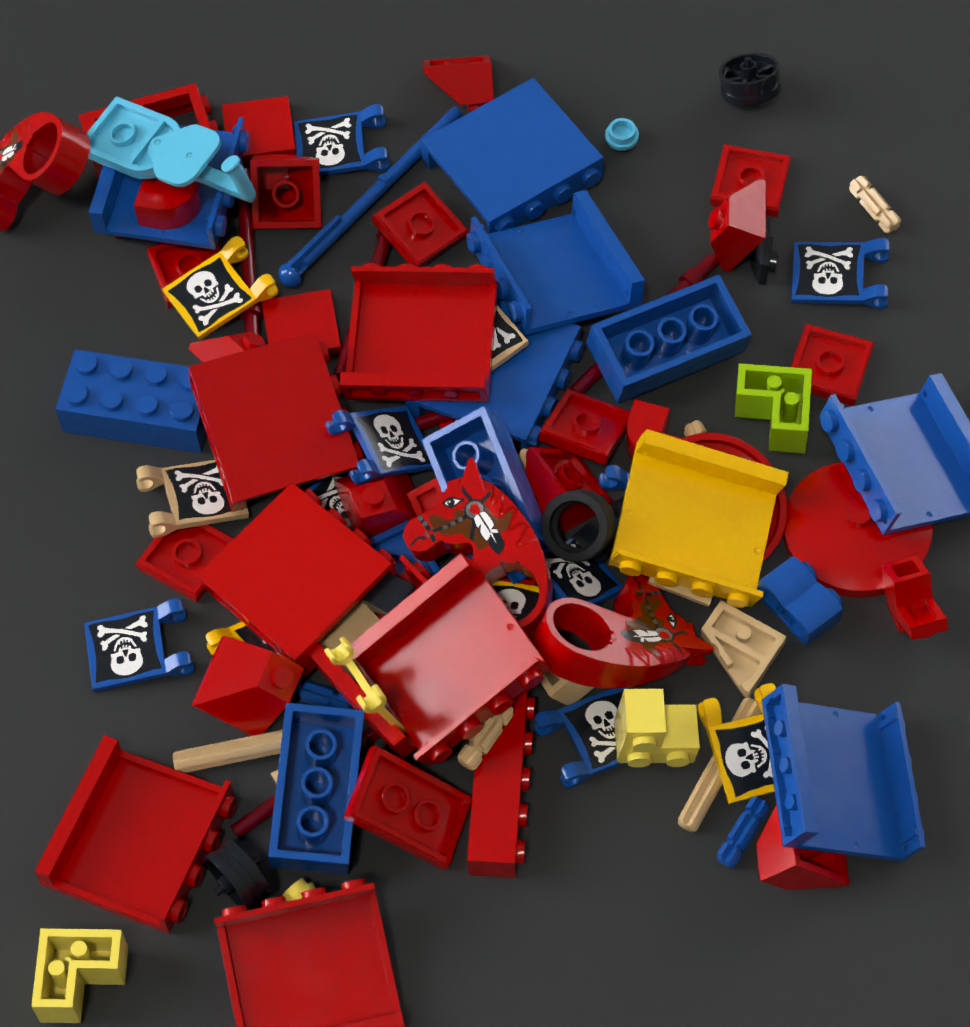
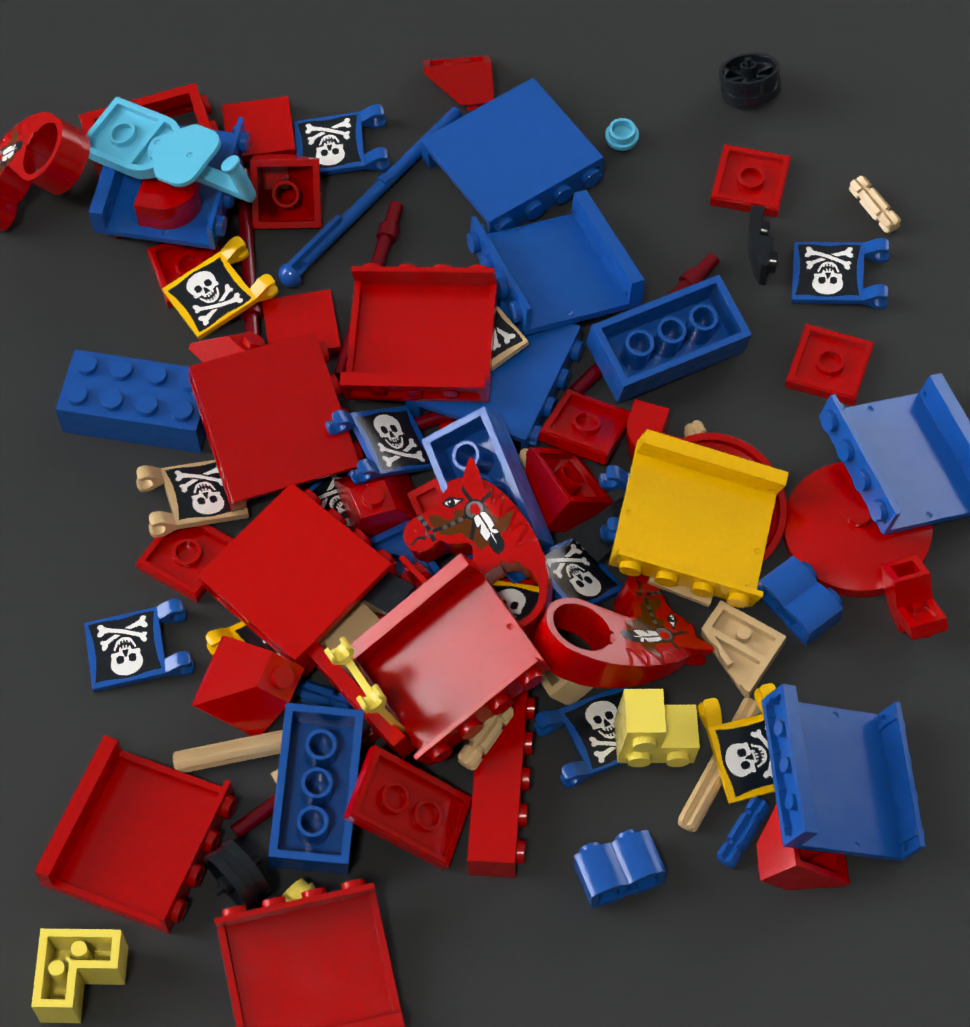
(420, 225): red tile -> none
(552, 534): black tyre -> none
(619, 867): none -> blue brick
(739, 224): red slope -> none
(777, 396): lime brick -> none

